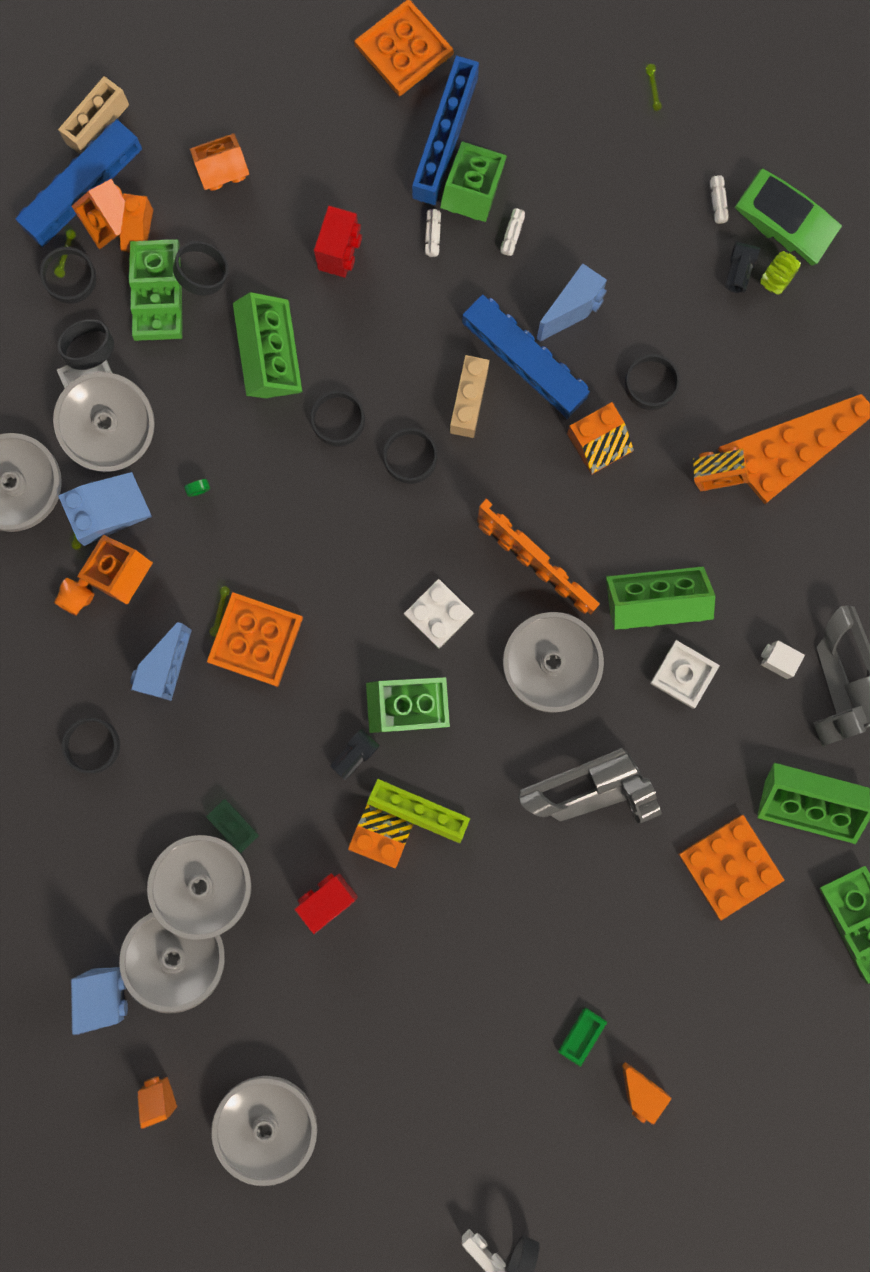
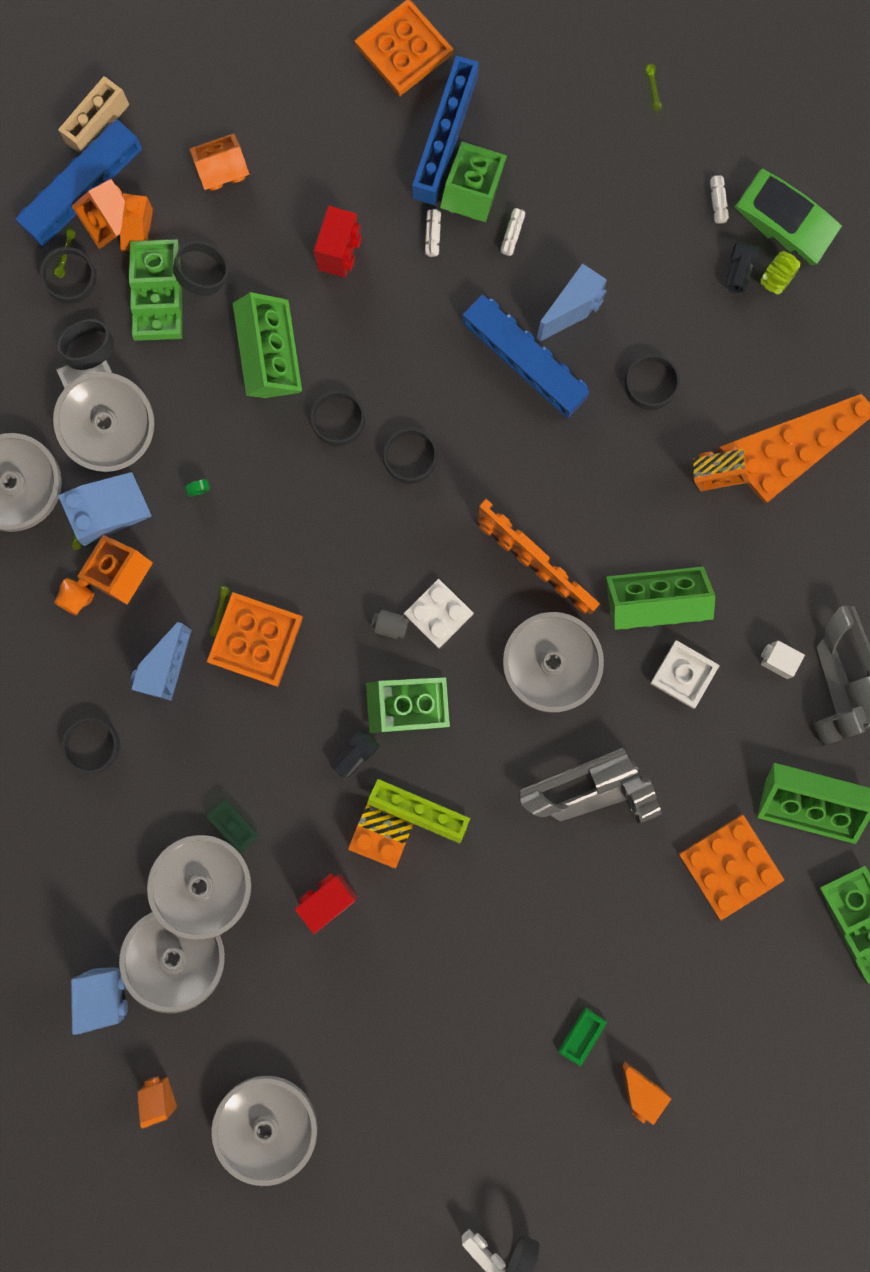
(390, 624): none -> dark grey brick
(469, 396): tan brick -> none
(600, 438): slope -> none

